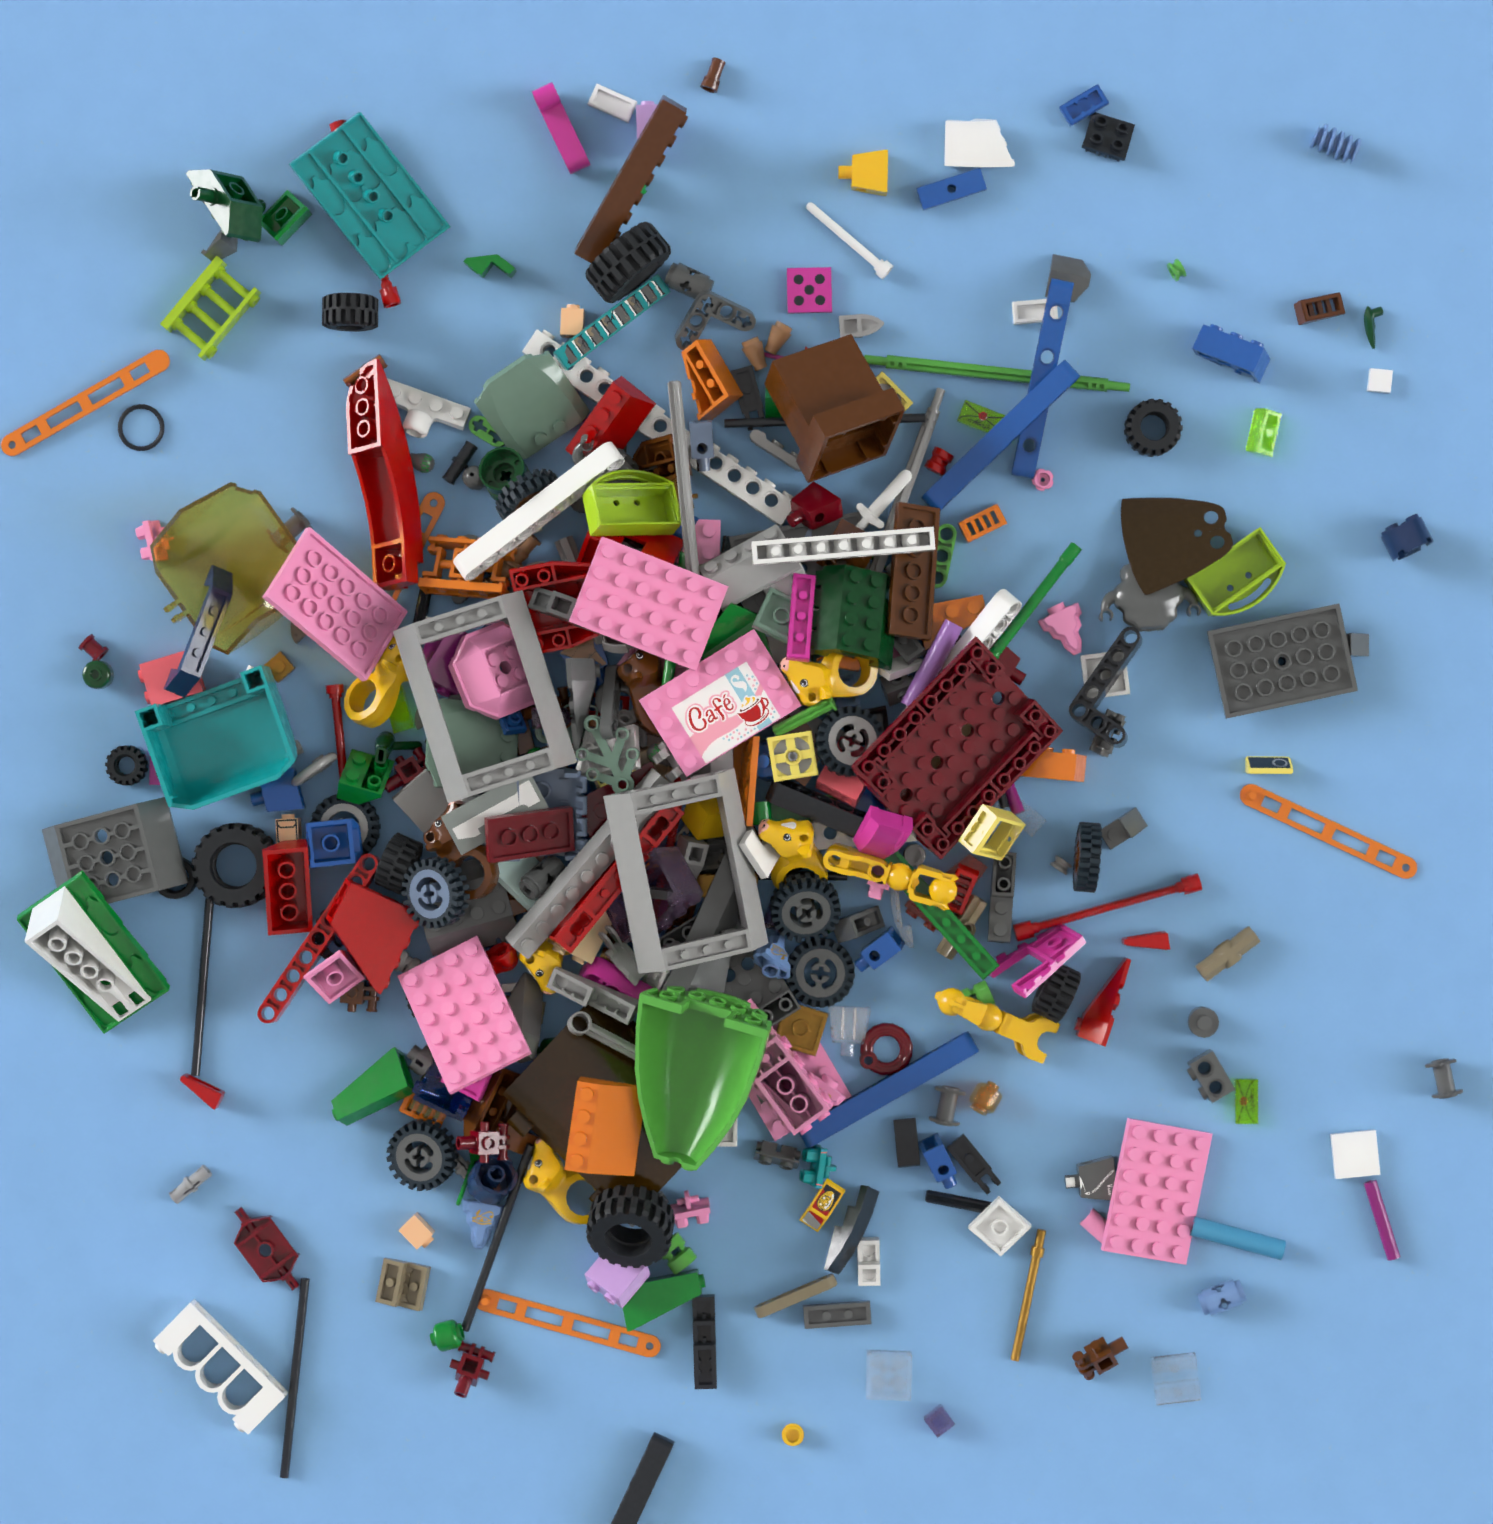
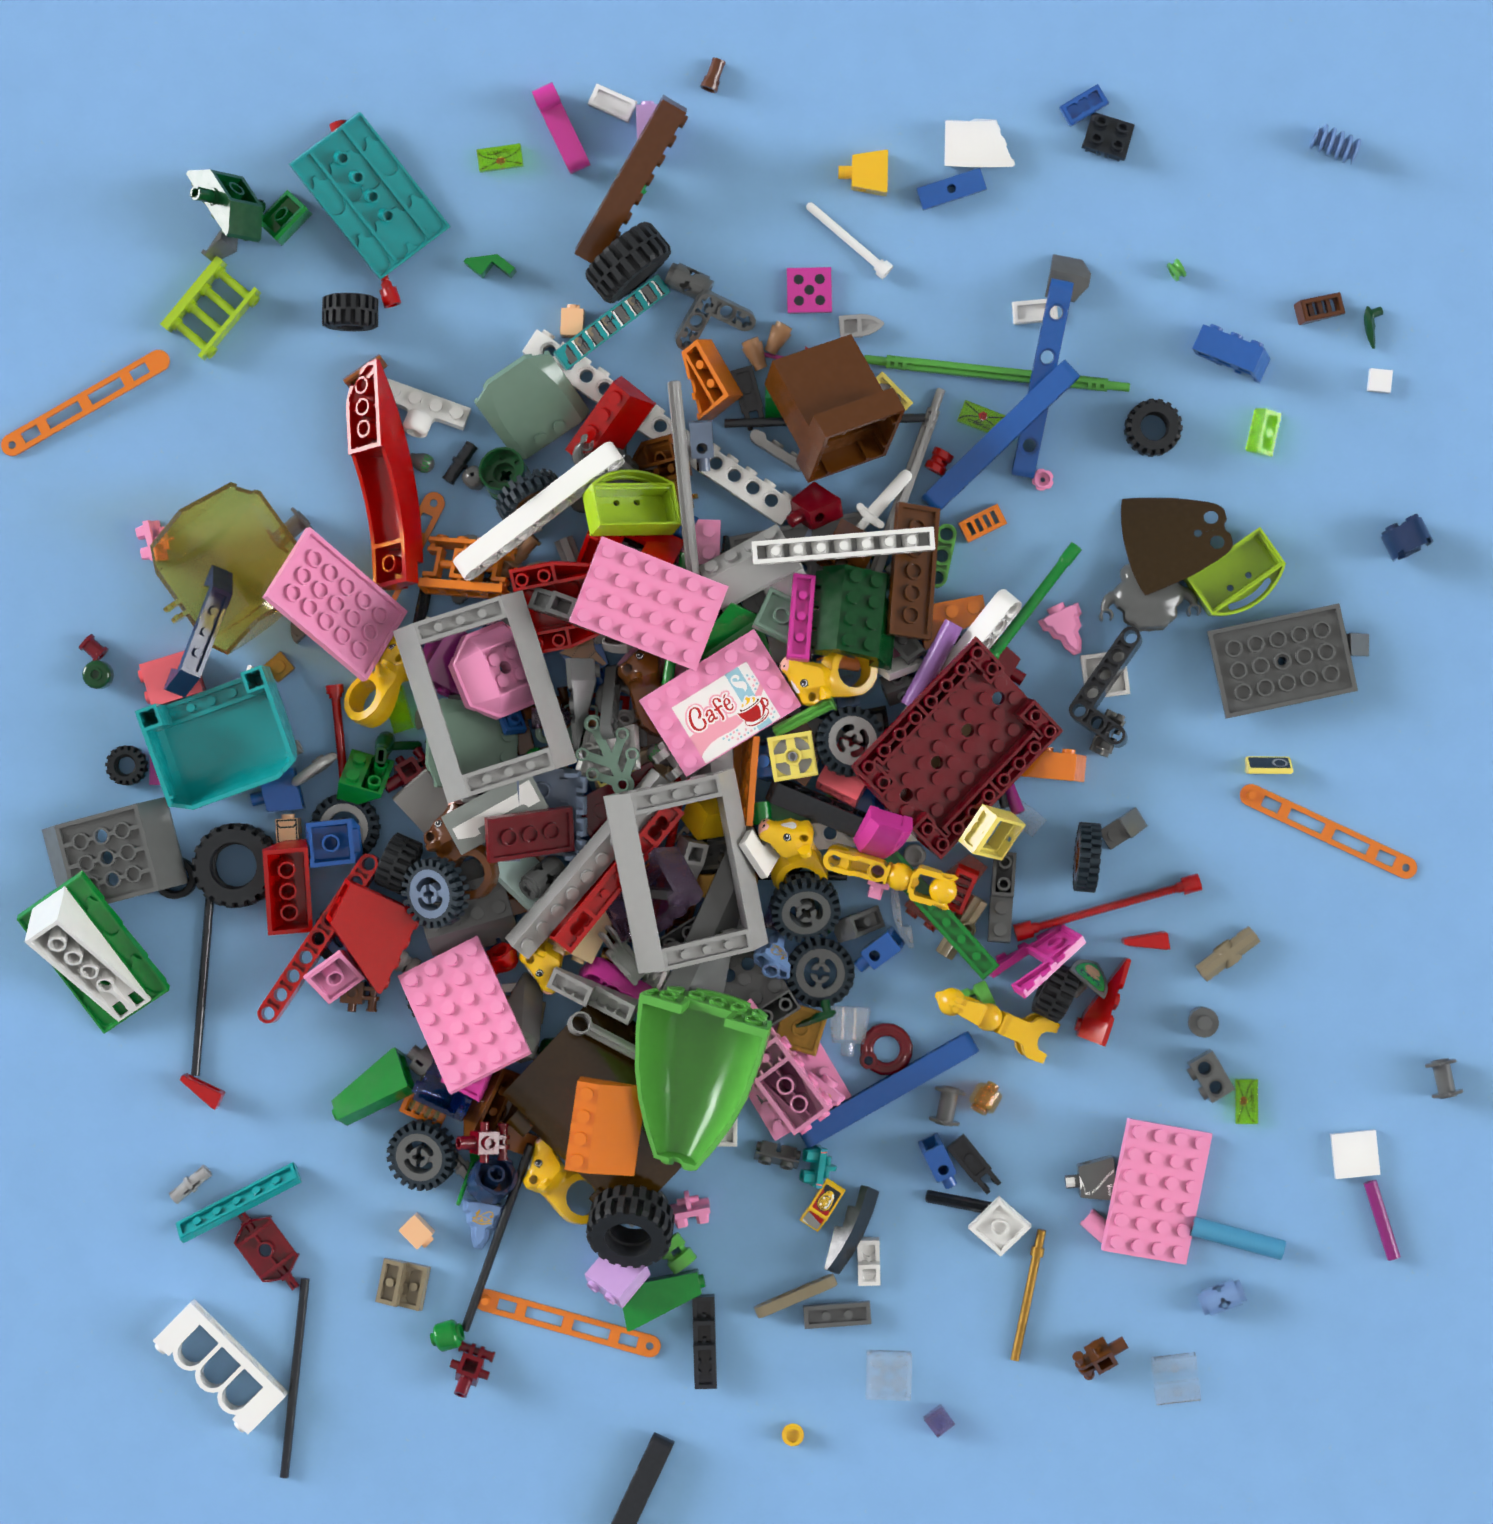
(120, 431): black tyre -> none
(238, 1202): none -> teal tile
(484, 435): bright green beam -> none
(500, 158): none -> clear neon green tile
(817, 1017): none -> dark green bar
(906, 1142): black slope -> none
(1061, 865): light grey bush -> none
(1090, 976): none -> shield

